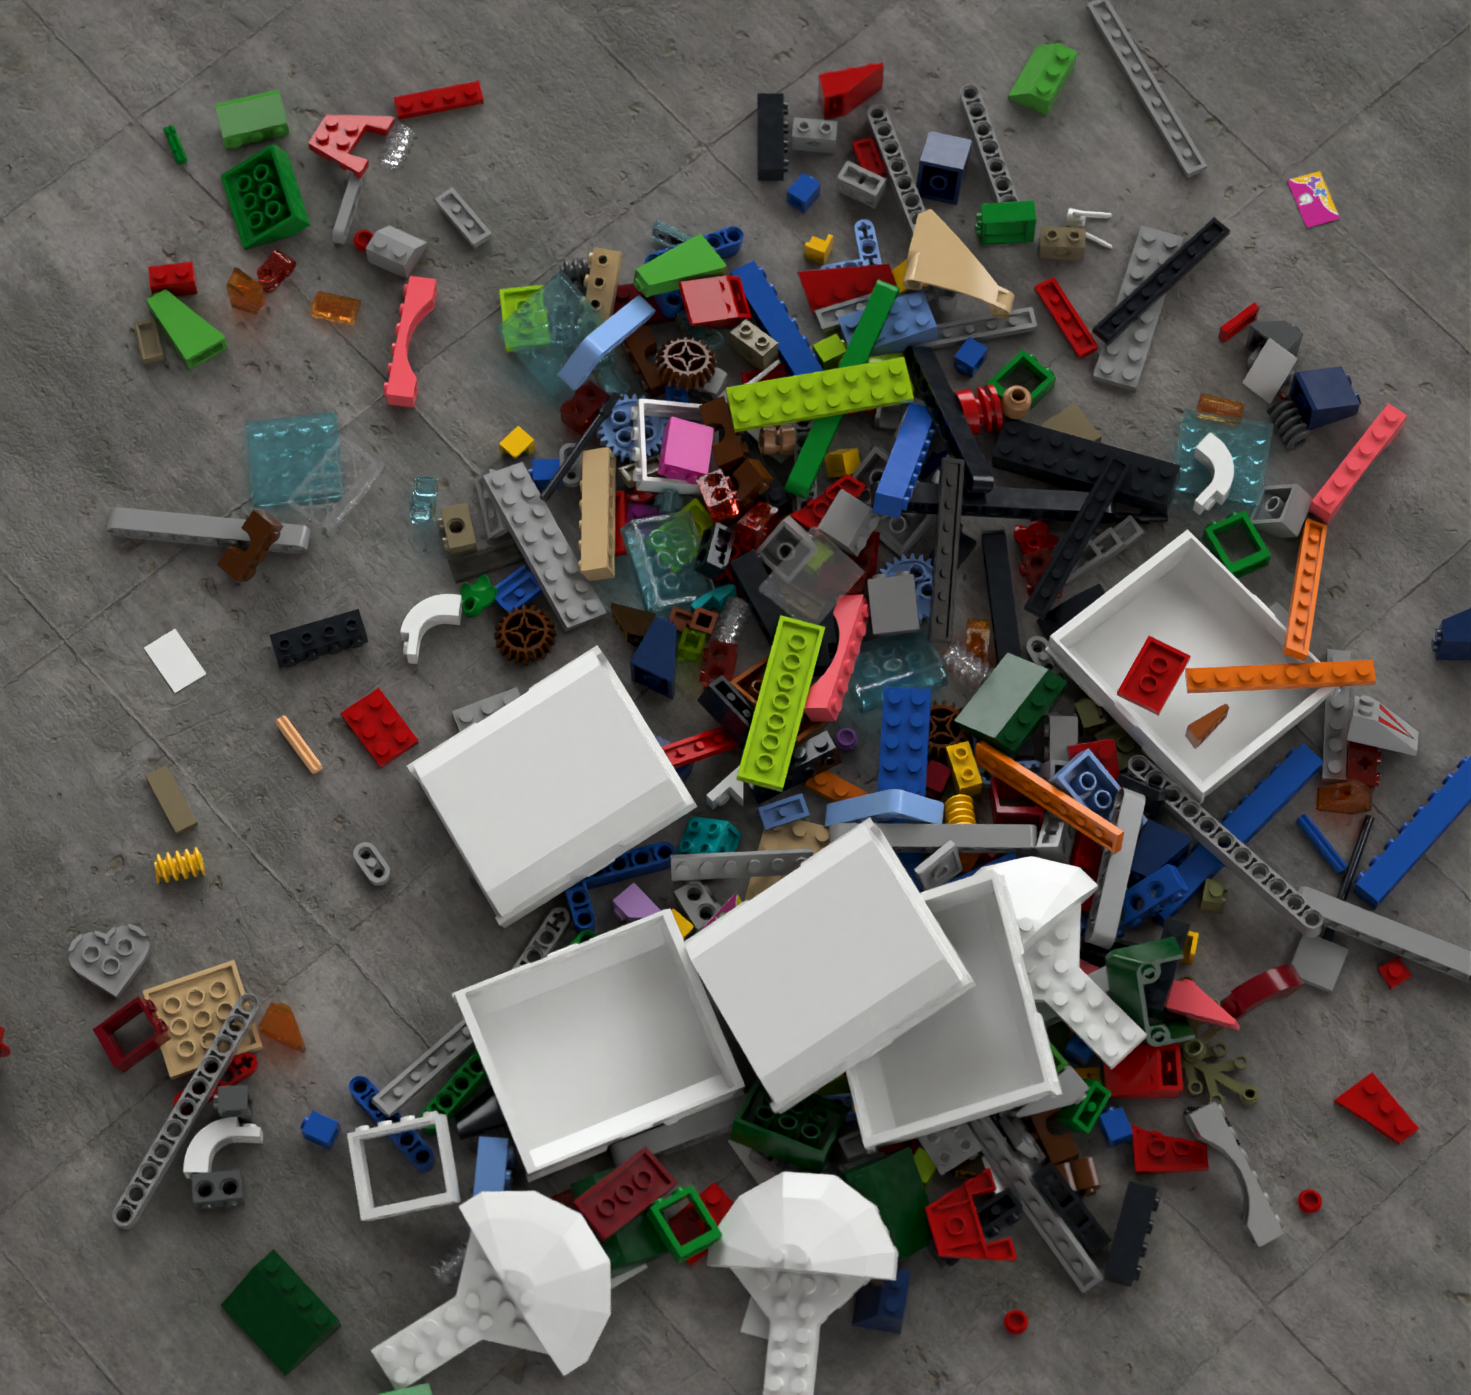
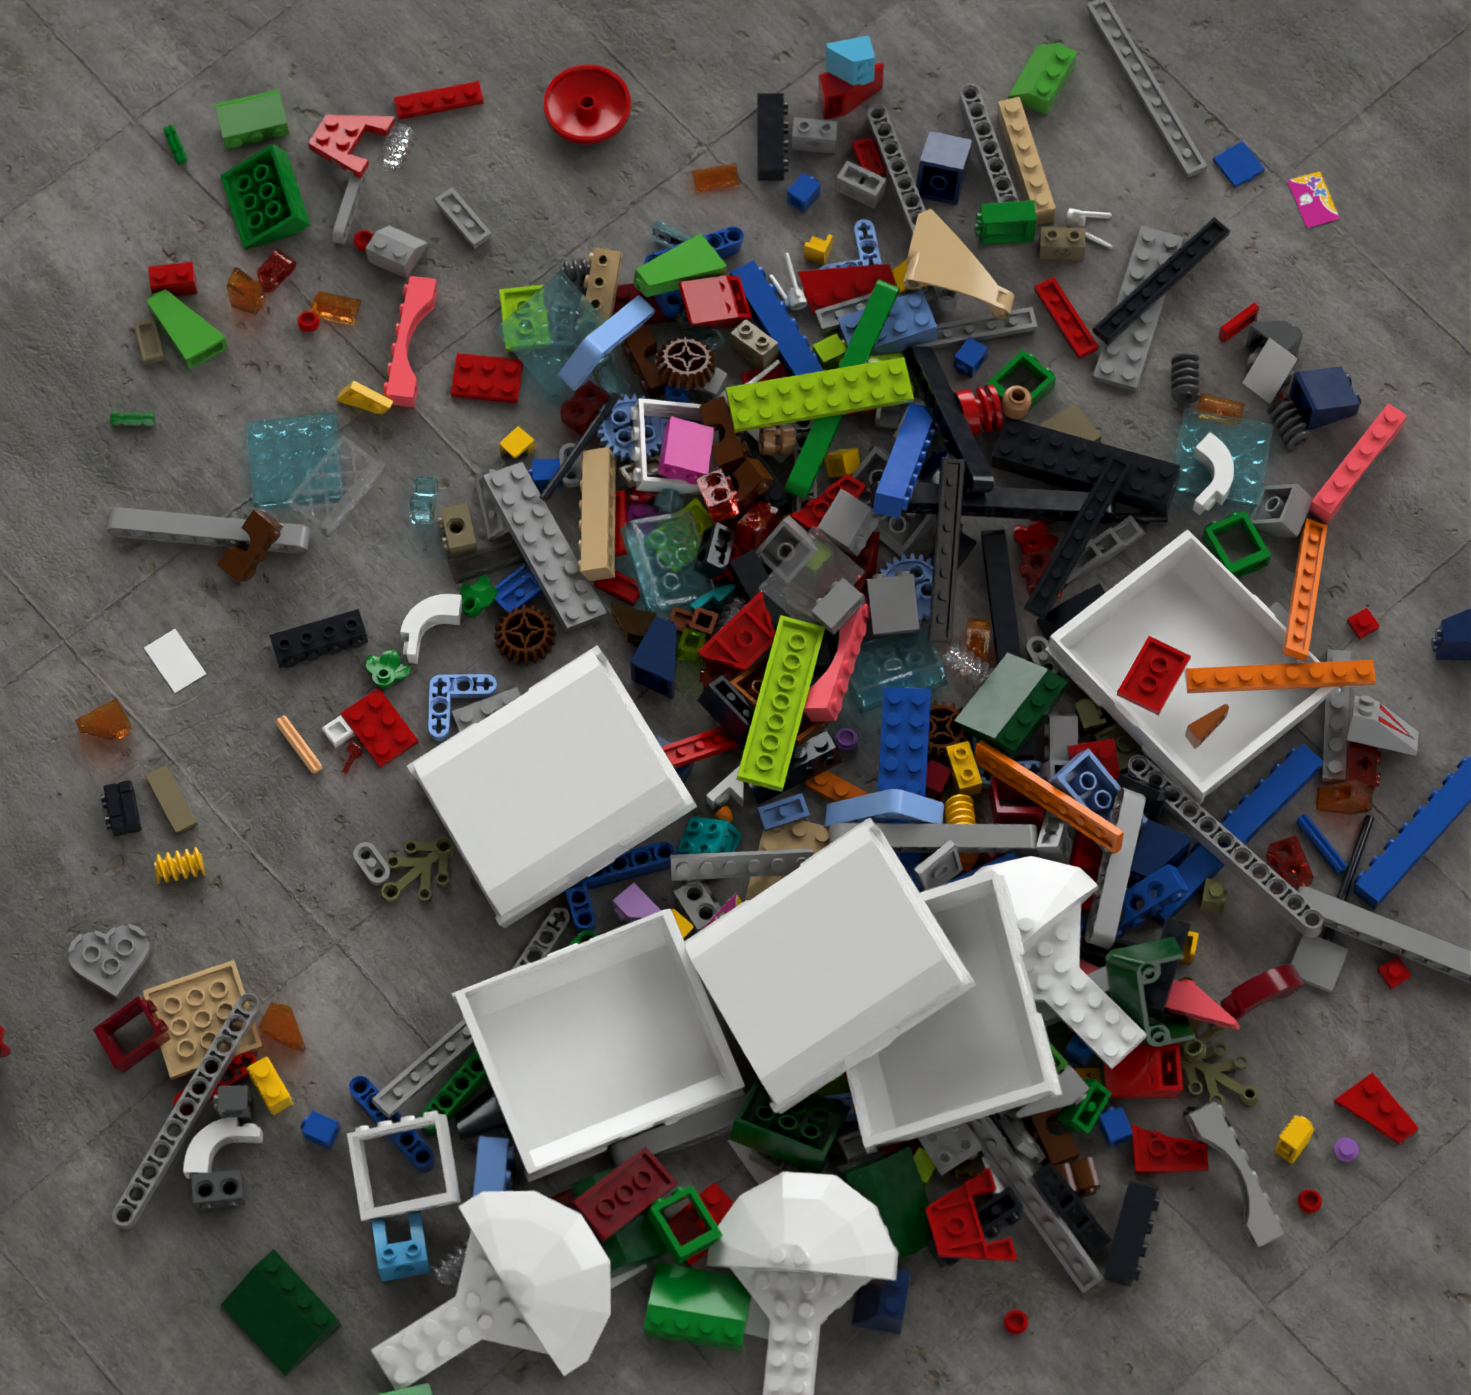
(105, 722): none -> clear orange slope
(121, 807): none -> black brick
(132, 418): none -> green axle
(269, 1085): none -> yellow brick
(308, 321): none -> red plate
(338, 731): none -> white tile
(355, 751): none -> clear red hand
(364, 398): none -> yellow wing
(386, 665): none -> green plate
(401, 1258): none -> dark azure brick
(421, 867): none -> olive plant
(451, 691): none -> light blue beam
(487, 378): none -> red plate
(587, 104): none -> red dish
(620, 587): none -> red tile
(697, 1307): none -> green slope
(715, 177): none -> clear orange slope
(724, 814): none -> orange hinge
(742, 637): none -> red wing
(796, 297): none -> white plant
(837, 605): none -> light grey brick
(851, 60): none -> medium azure slope
(1025, 158): none -> tan brick
(1184, 377): none -> dark grey piece
(1238, 164): none -> blue piece
(1294, 863): none -> clear red brick
(1294, 1138): none -> yellow brick
(1346, 1149): none -> medium lavender plate
(1363, 623): none -> red plate

